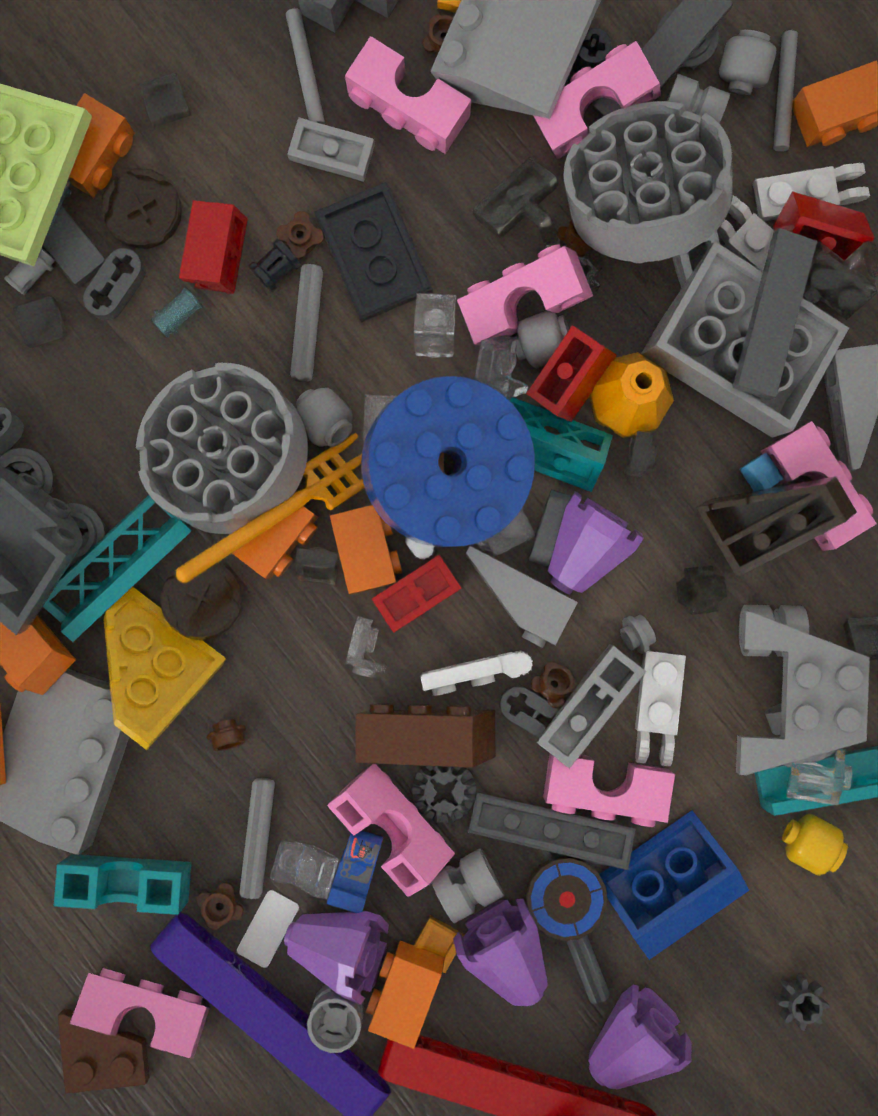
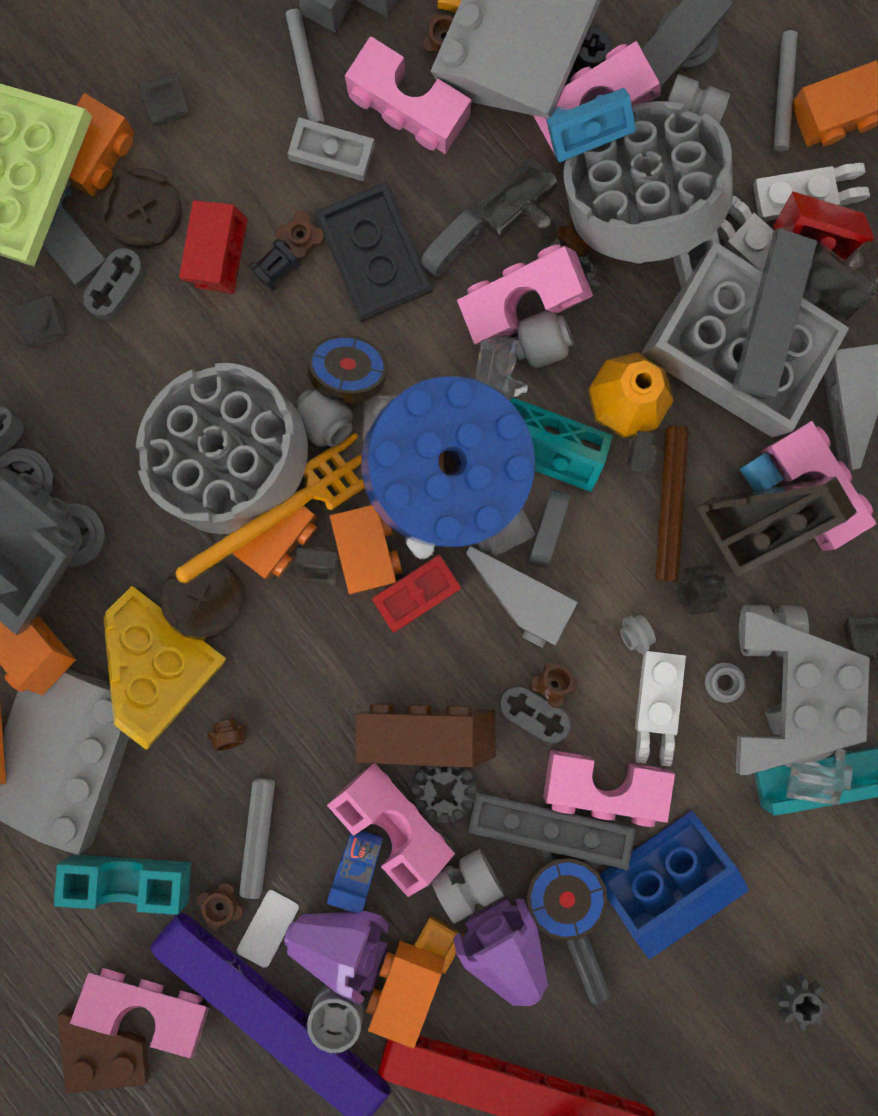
(25, 275): light grey pin -> none
(123, 577): teal fence -> none
(176, 313): clear light blue pin -> none
(305, 867): clear bracket -> none
(306, 323): light grey axle -> none
(347, 368): none -> dark brown tile
(363, 640): clear bracket -> none
(434, 325): clear bracket -> none
(452, 242): none -> dark grey beam
(478, 671): white hinge -> none
(571, 374): red brick -> none
(589, 545): medium lavender cone -> none
(590, 124): none -> dark azure tile
(590, 705): light grey slope -> none
(638, 1042): medium lavender cone -> none
(672, 503): none -> reddish brown axle
(736, 686): none -> light grey plate
(747, 61): light grey head -> none
(814, 844): yellow head -> none

